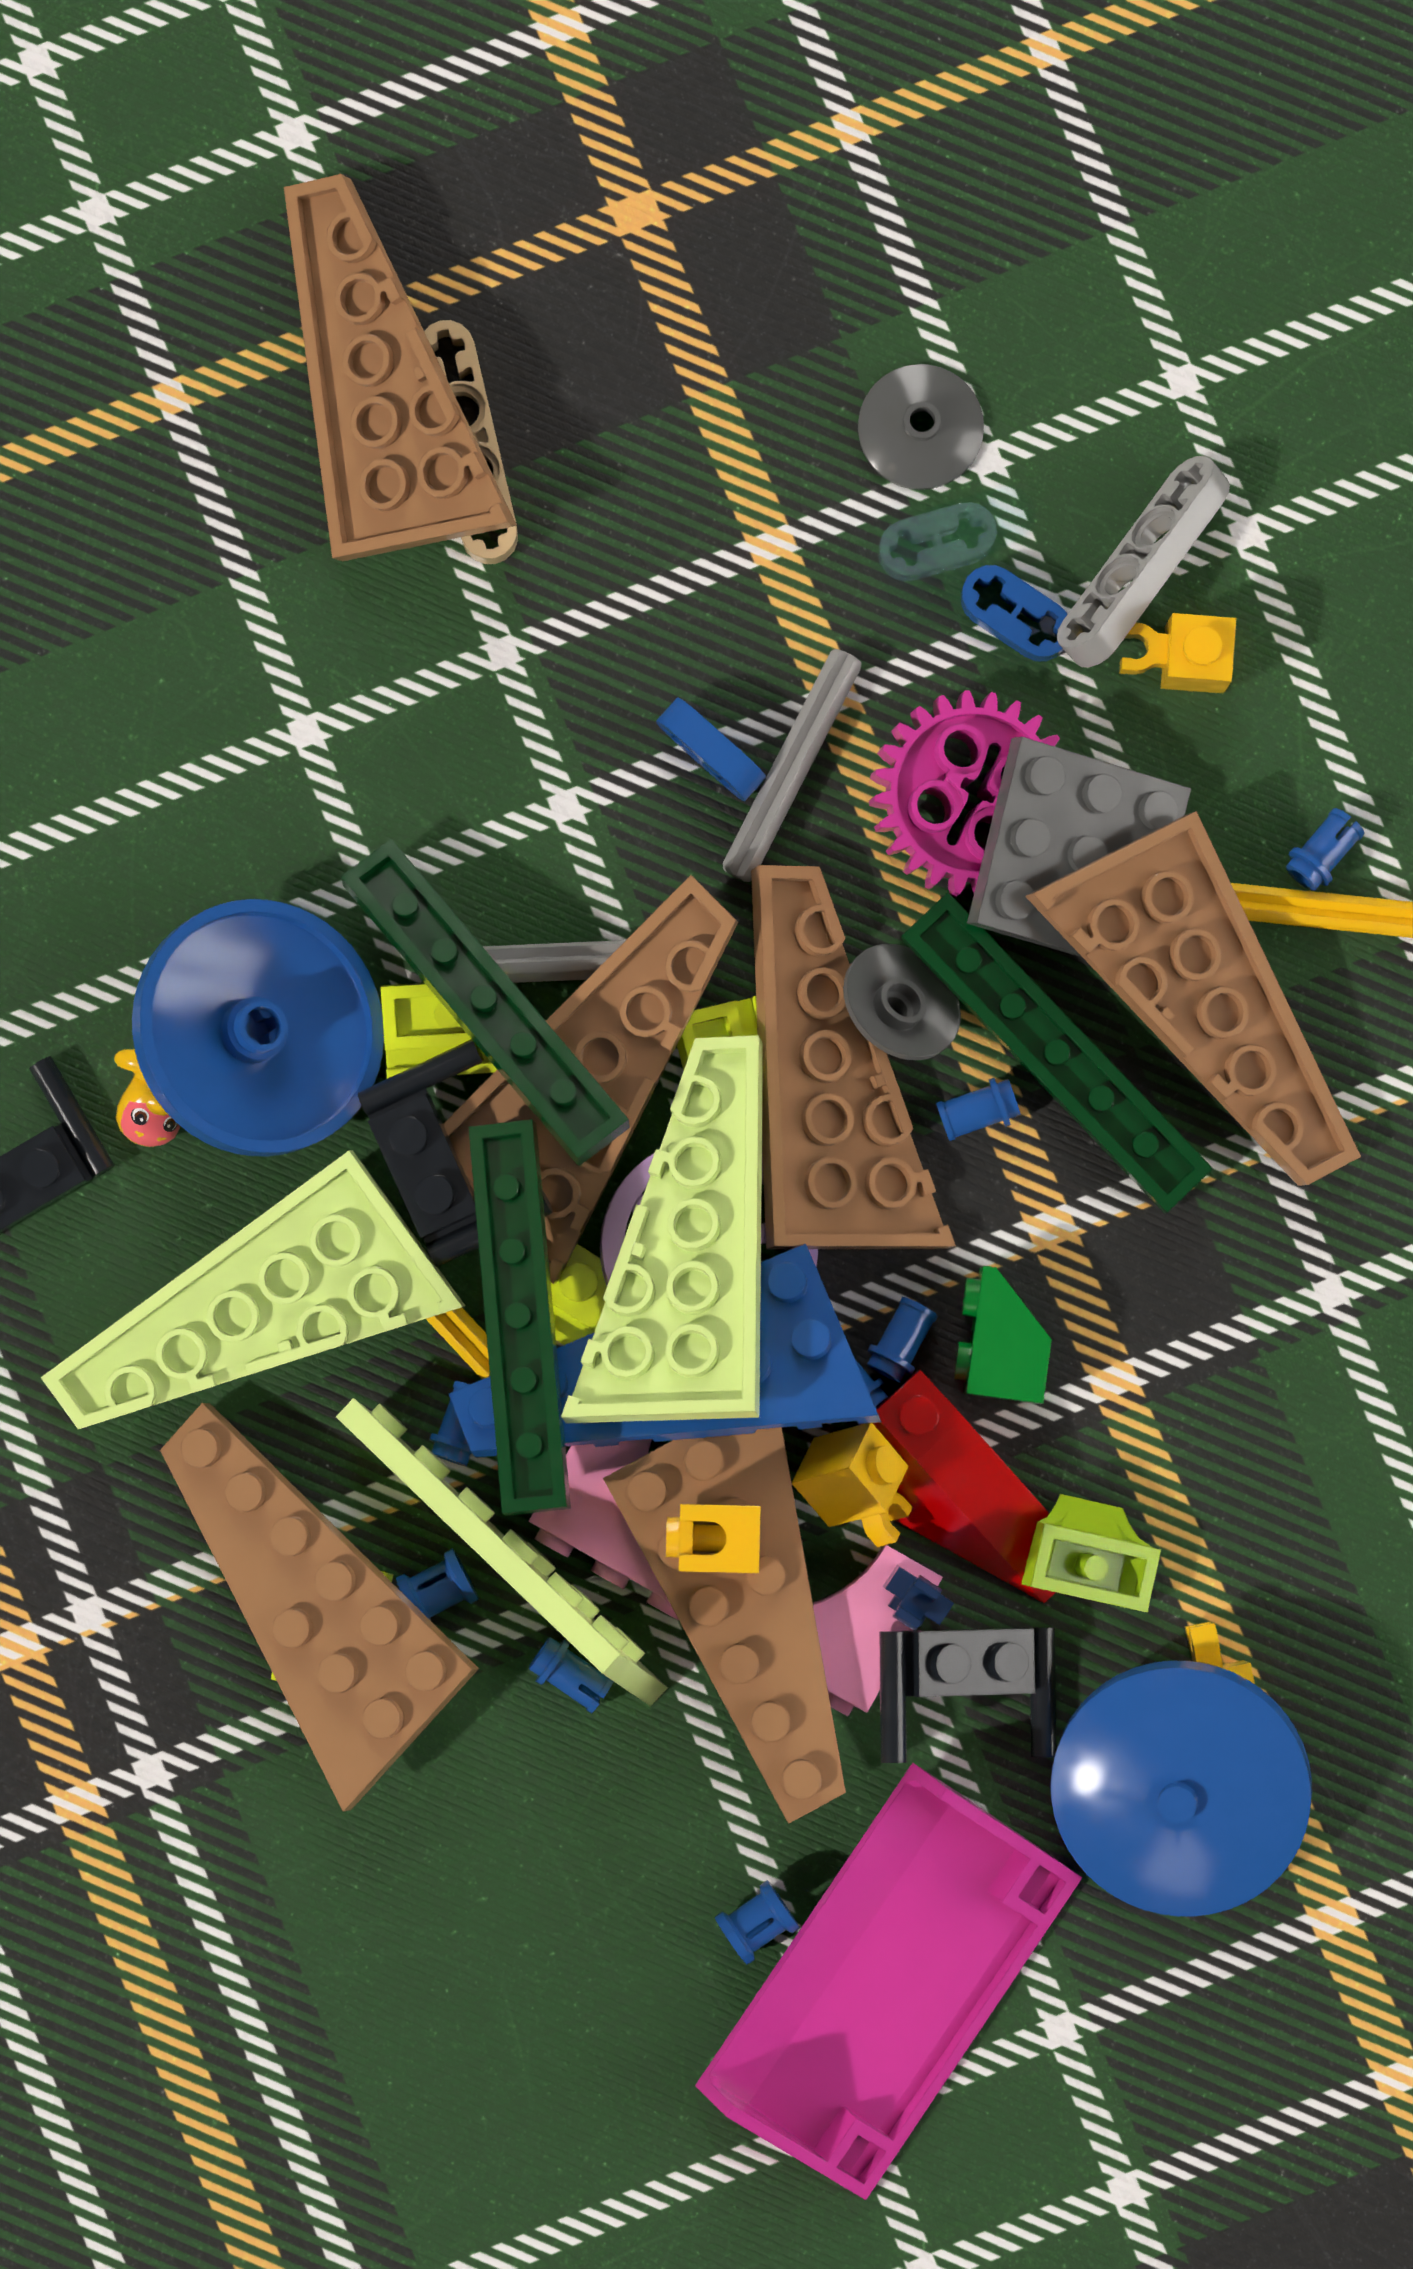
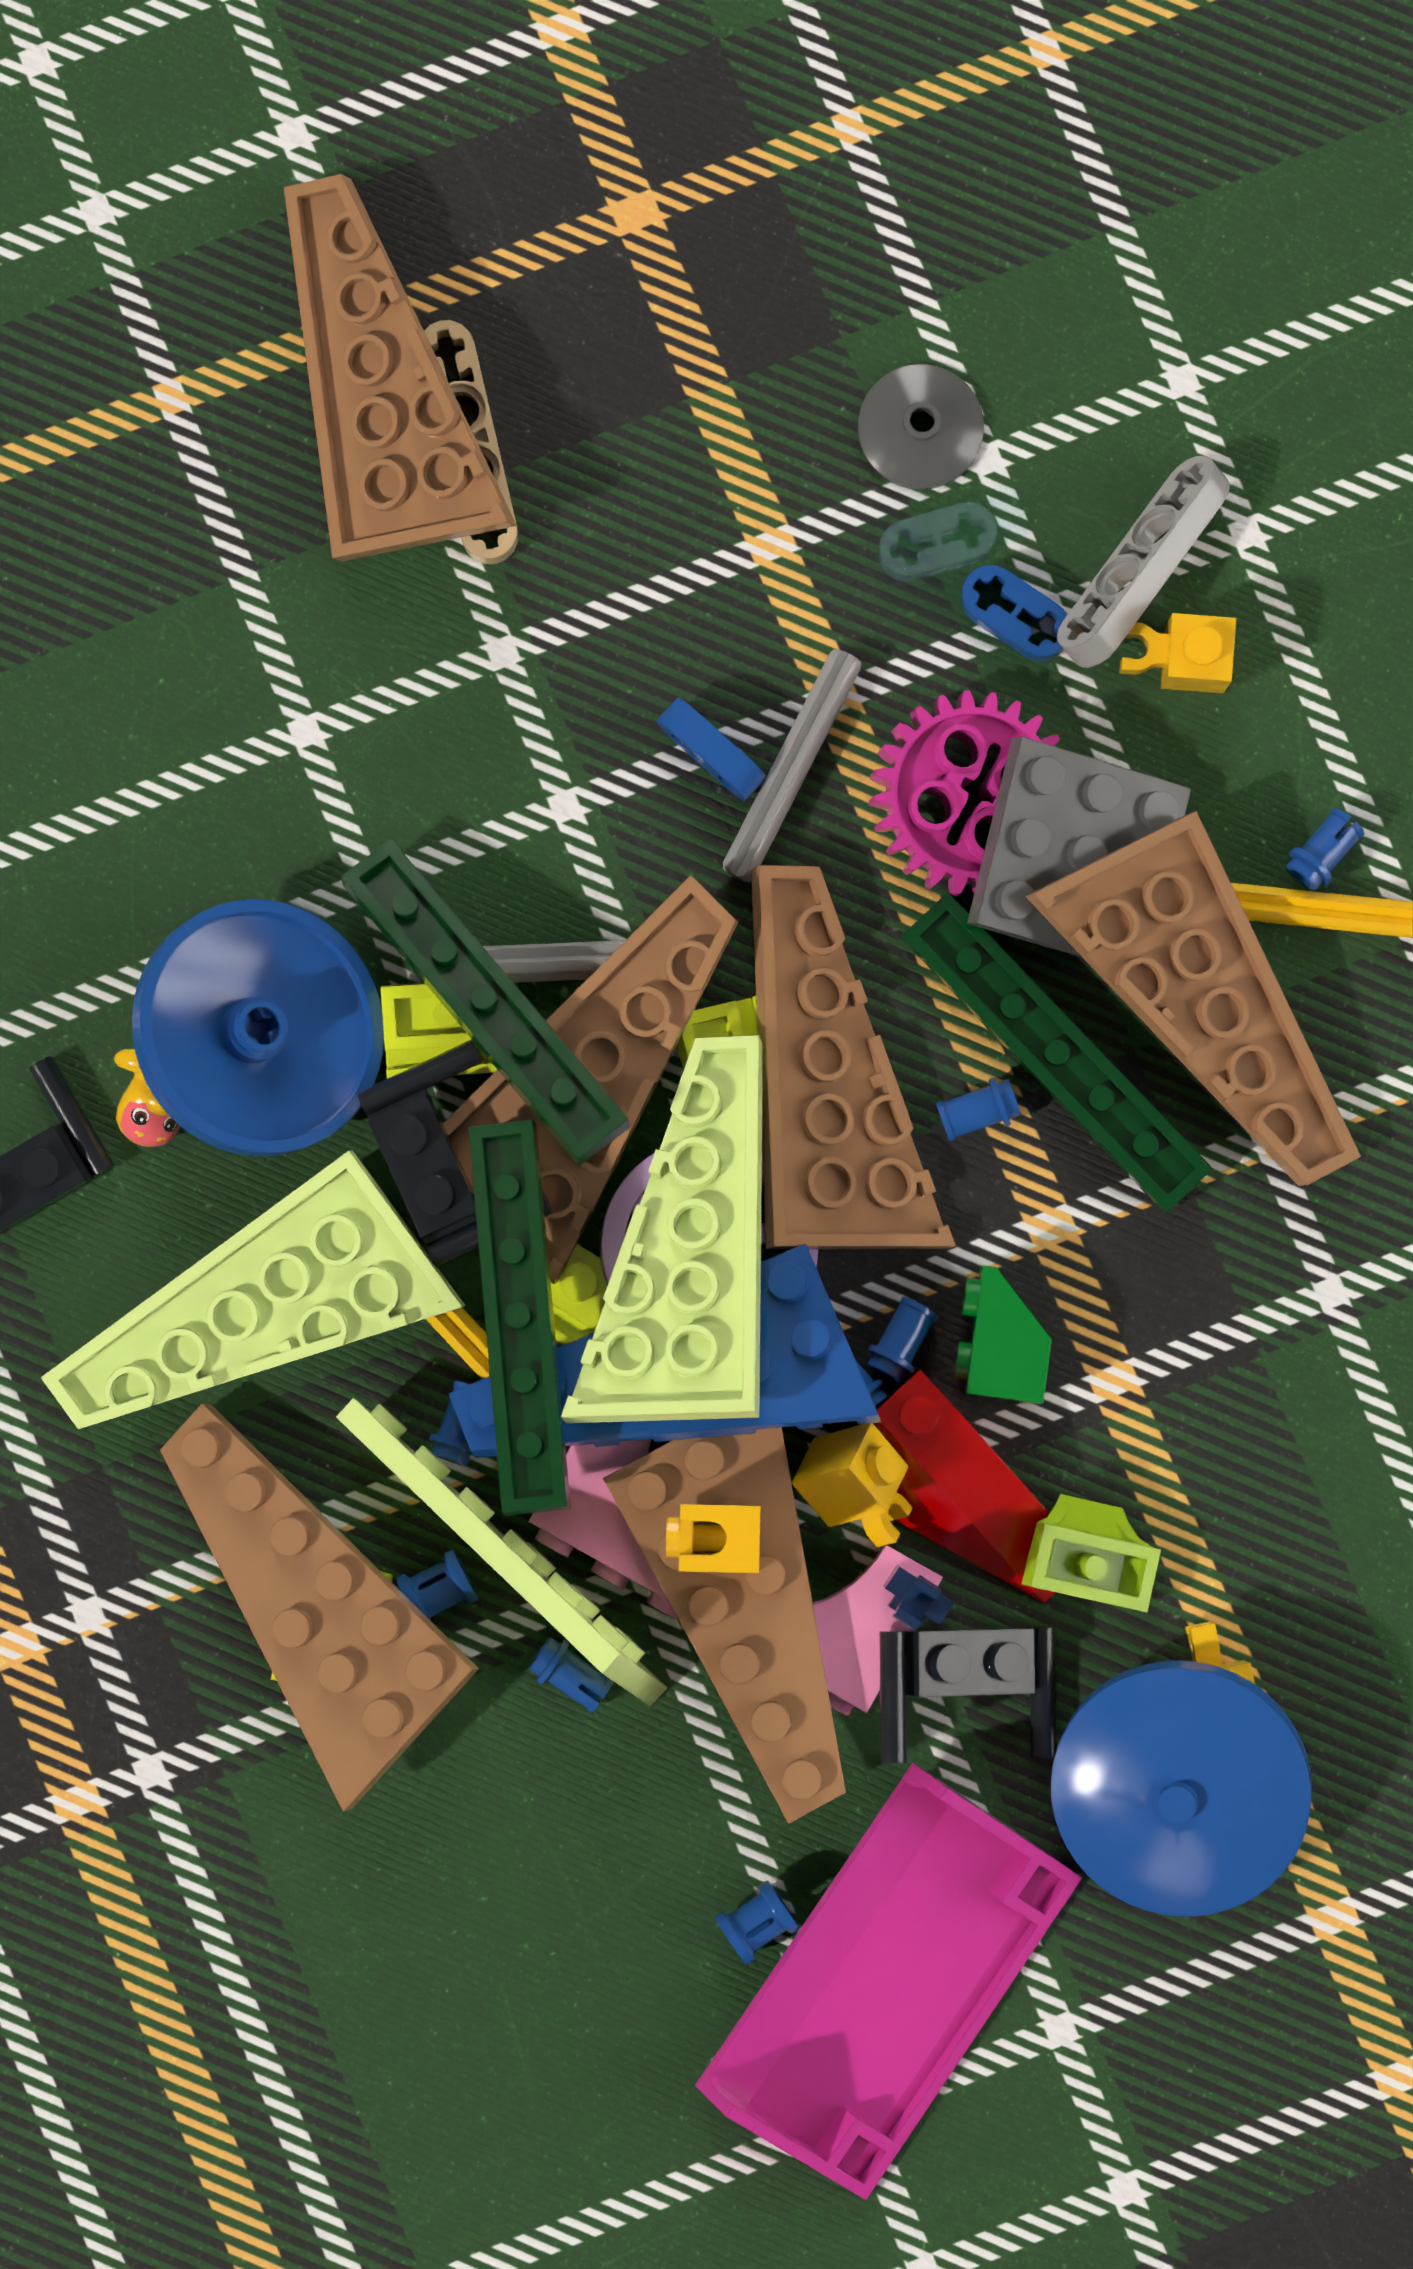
(900, 1003): dark grey dish -> none

